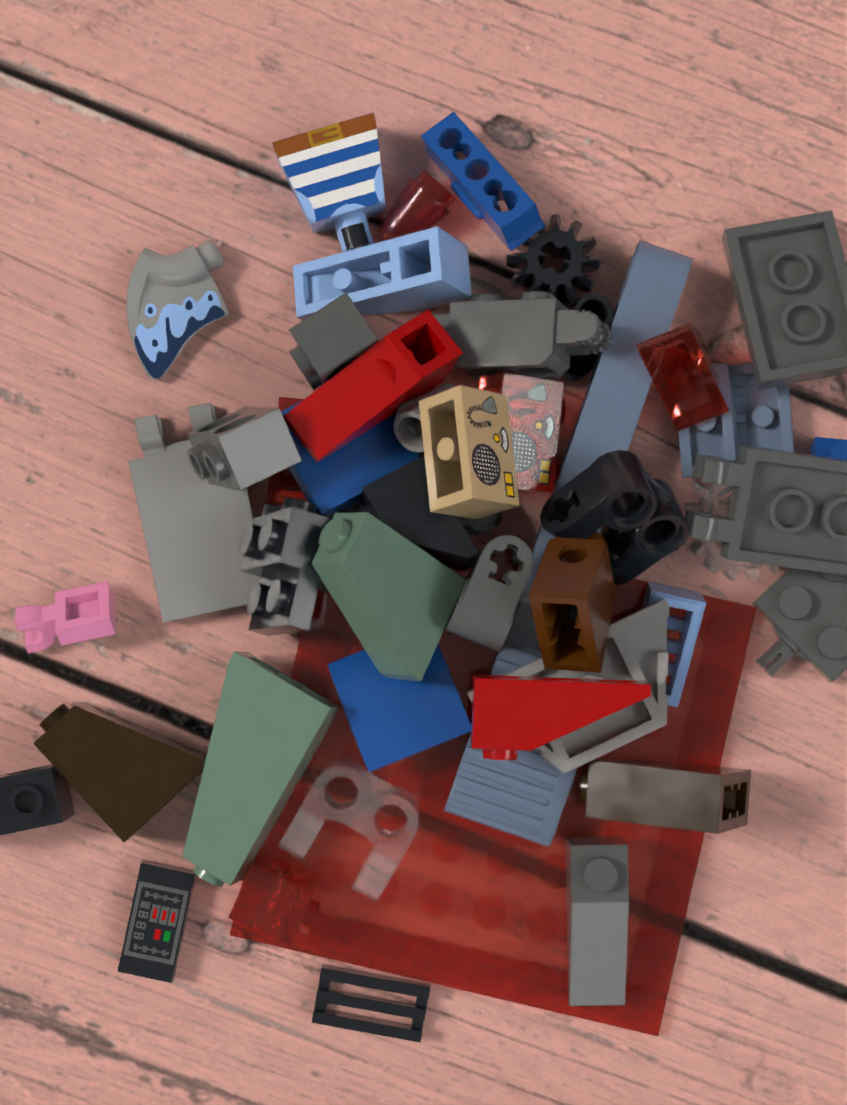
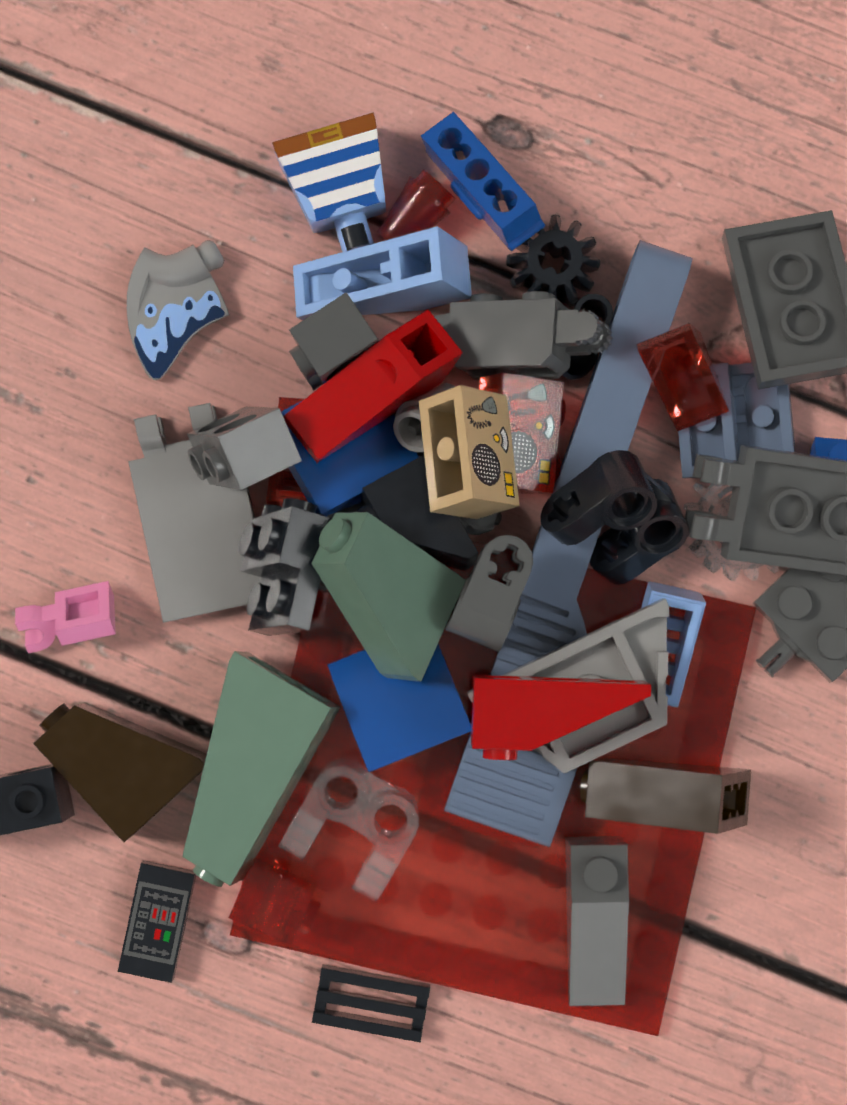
(571, 575): reddish brown torso -> none

